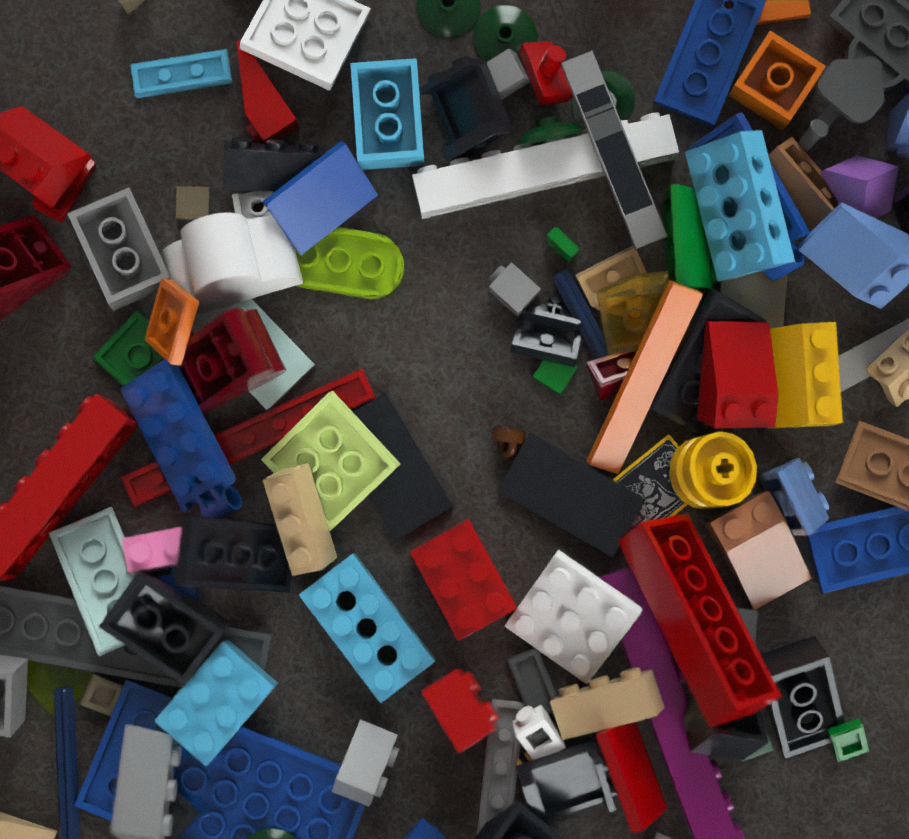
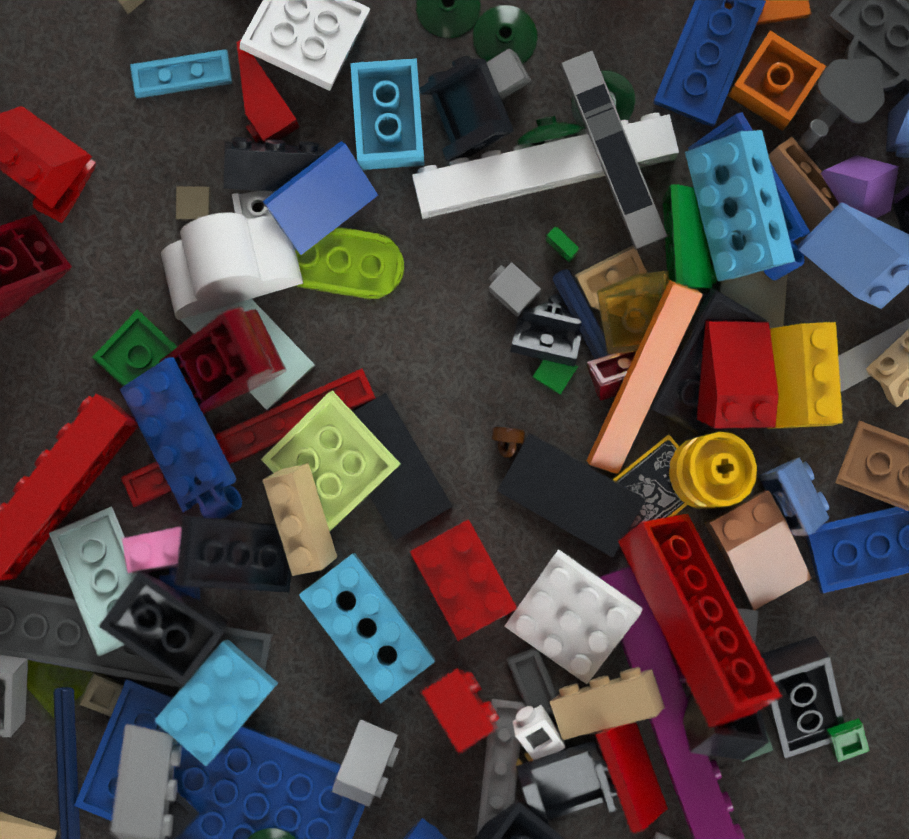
(119, 248): light grey slope -> none
(171, 321): orange tile -> none
(544, 71): red tile -> none

